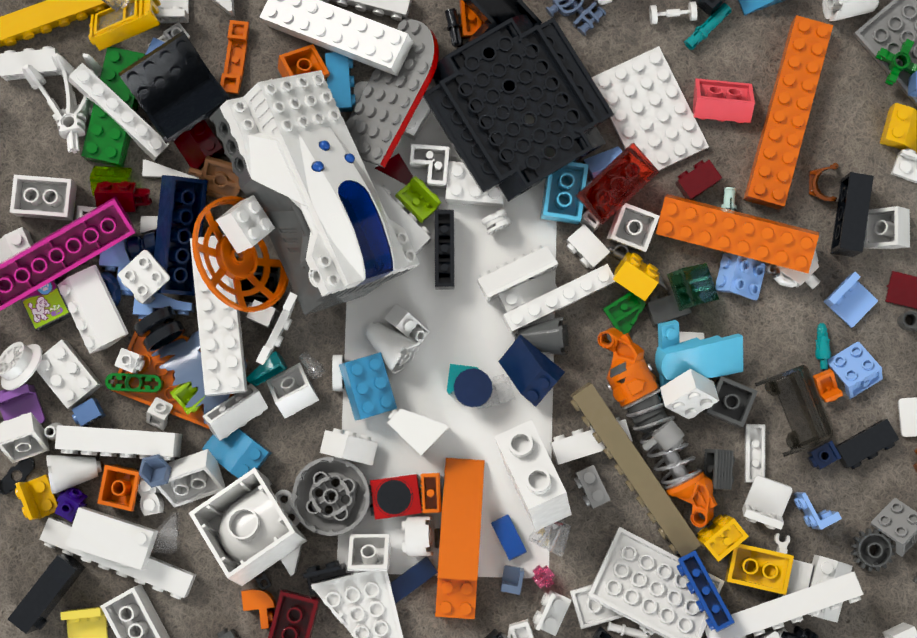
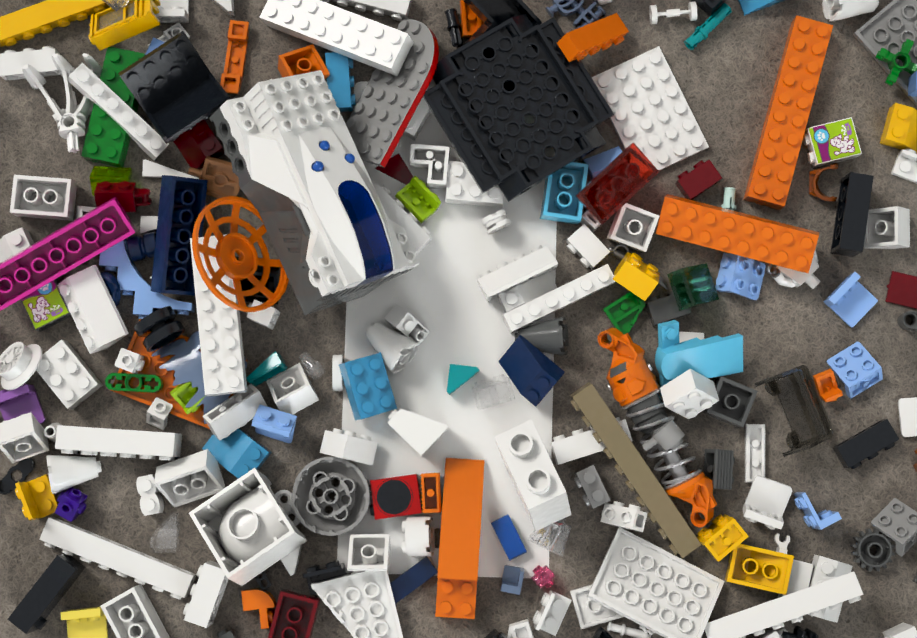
(87, 412): medium blue brick -> none
(112, 538): white brick -> none
(119, 487): orange slope -> none
(144, 277): white bracket -> none
(155, 470): sand blue panel -> none
(206, 595): none -> white brick
(245, 224): white brick -> none
(274, 423): none -> light blue bracket
(283, 323): white wing -> none
(444, 249): black brick -> none
(473, 387): dark blue tile -> none
(593, 37): none -> orange brick
(624, 517): none -> white brick
(706, 592): blue brick -> none
(723, 100): coral slope -> none
(823, 350): teal piece -> none
(831, 452): dark blue brick -> none
(832, 142): none -> brick

